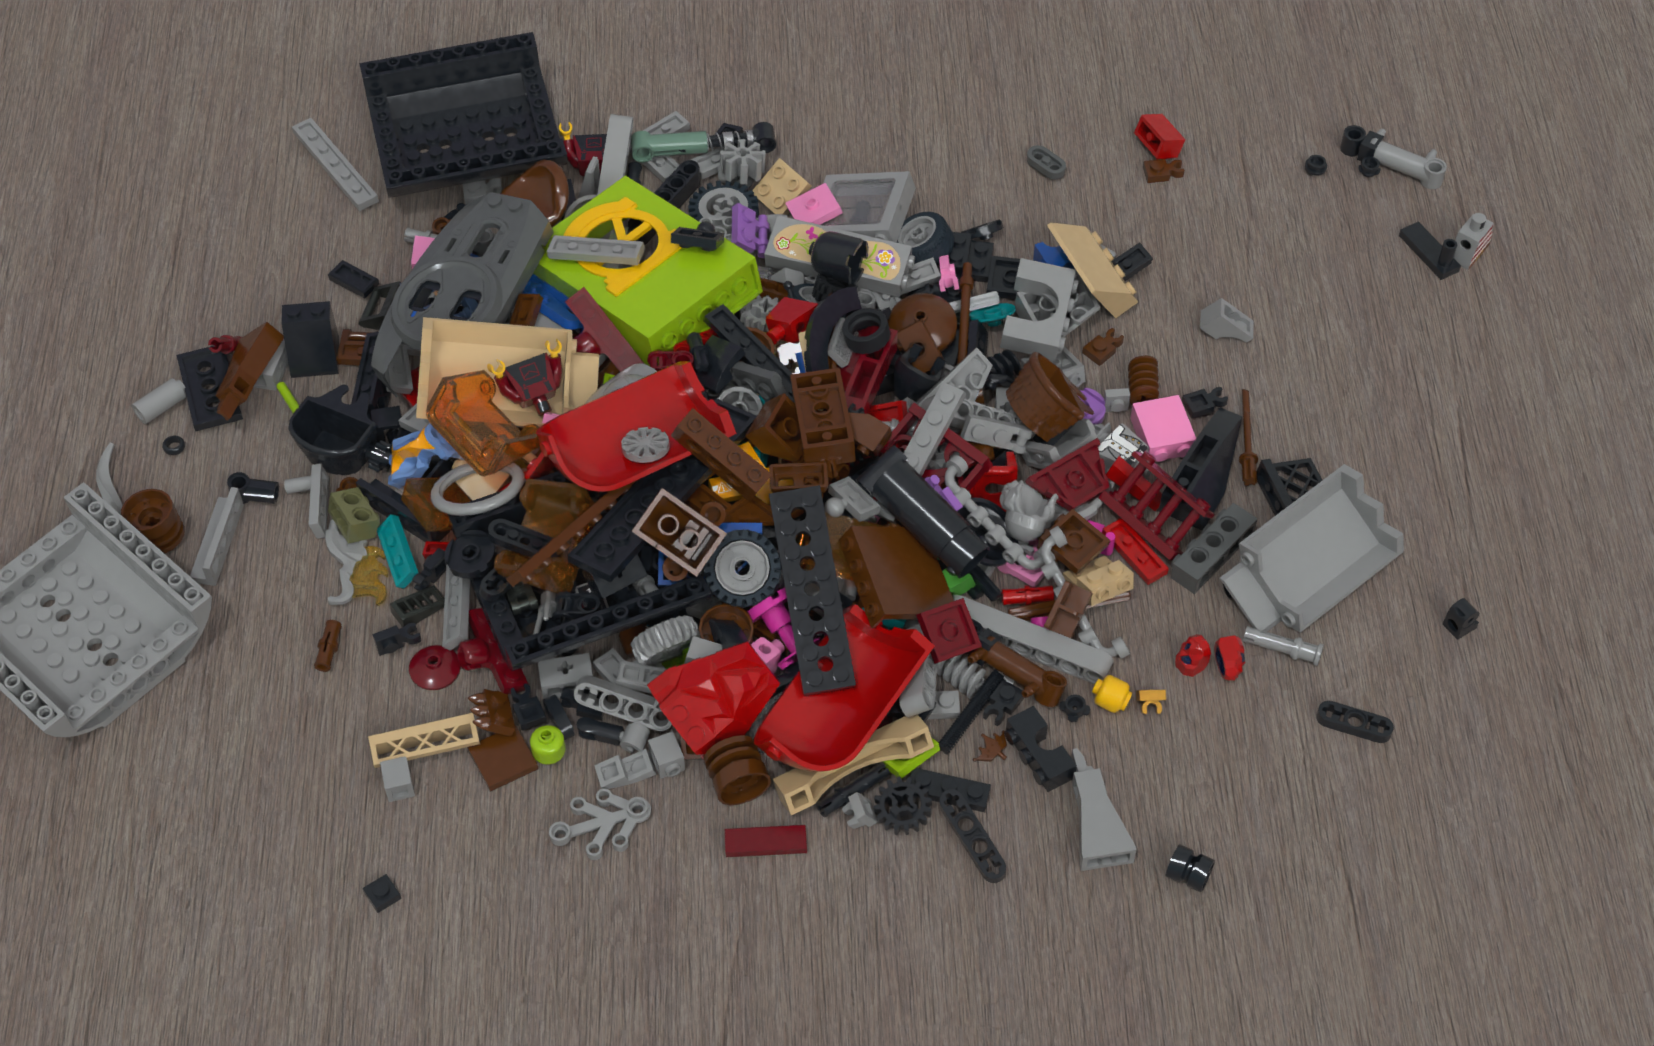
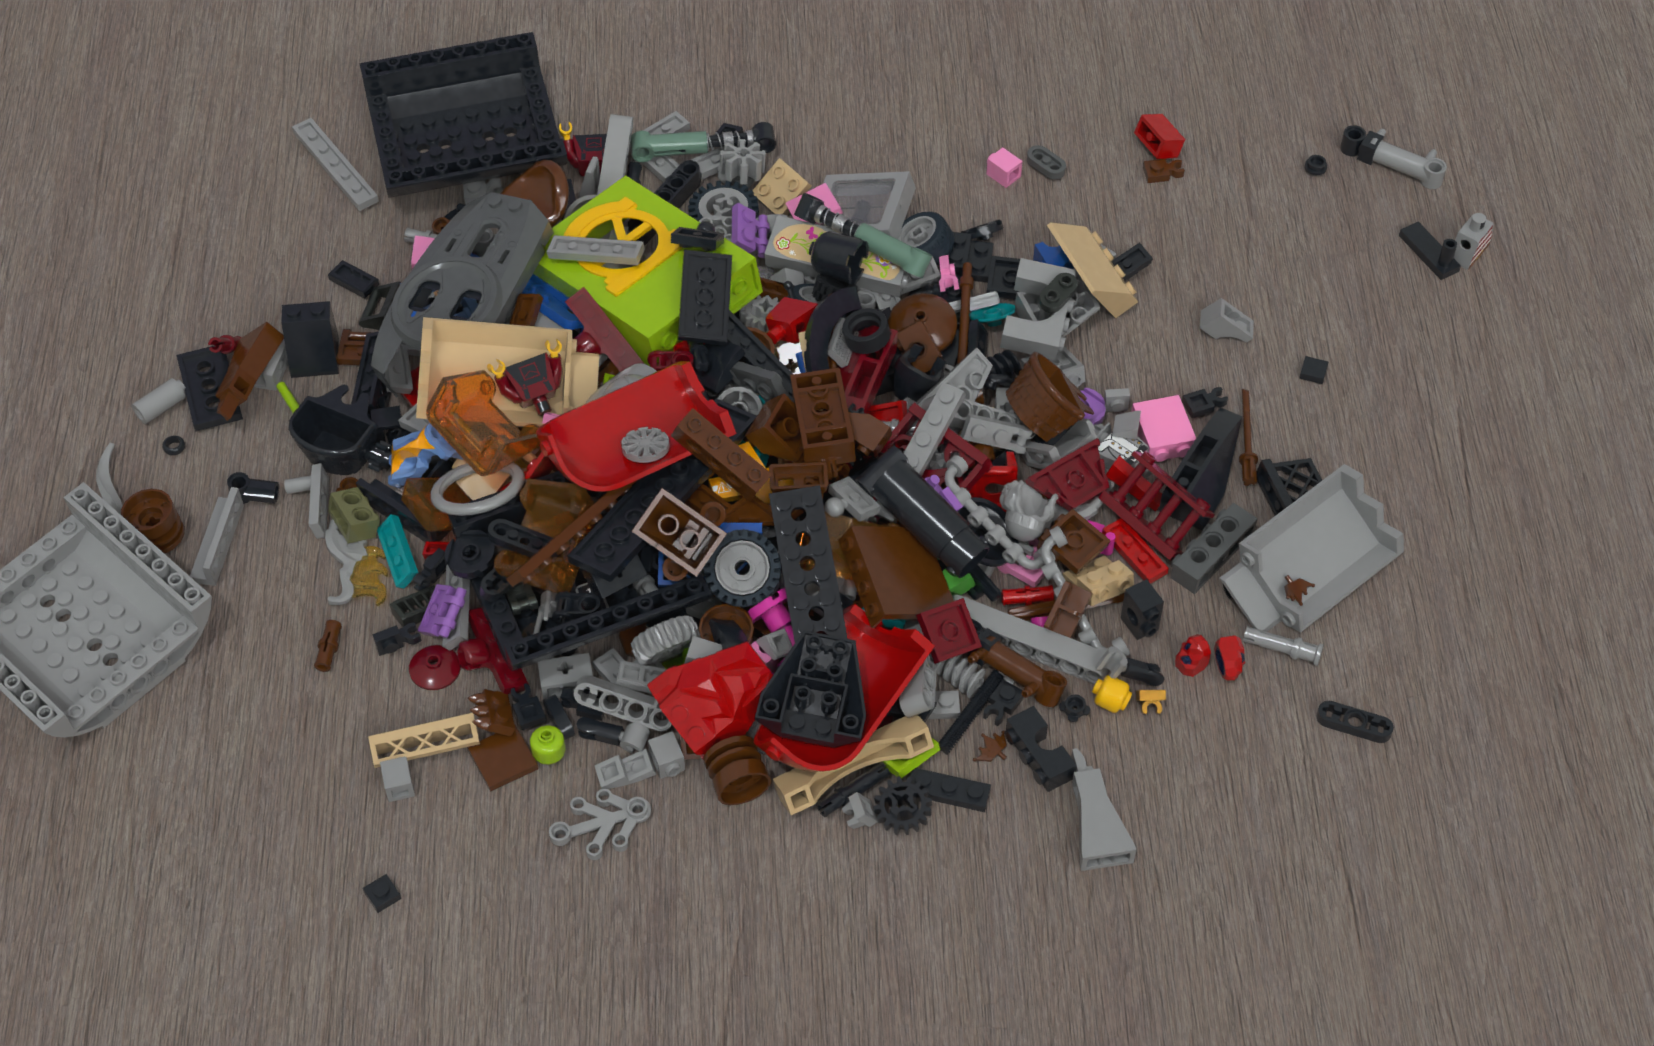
(442, 611): none -> medium lavender plate
(705, 297): none -> black plate
(765, 841): dark red tile -> none
(775, 644): none -> light grey slope
(816, 693): none -> black wedge
(909, 258): none -> piece
(976, 833): black beam -> none
(1004, 167): none -> bright pink brick
(1060, 291): none -> pearl dark grey plate
(1101, 348): reddish brown plate -> none
(1127, 425): none -> light grey slope
(1130, 668): none -> piece
(1142, 610): none -> black brick
(1143, 379): reddish brown piece -> none
(1190, 868): black wheel -> none
(1296, 588): none -> reddish brown piece
(1313, 370): none -> black tile
(1369, 166): black plate -> none
(1464, 616): black leg -> none

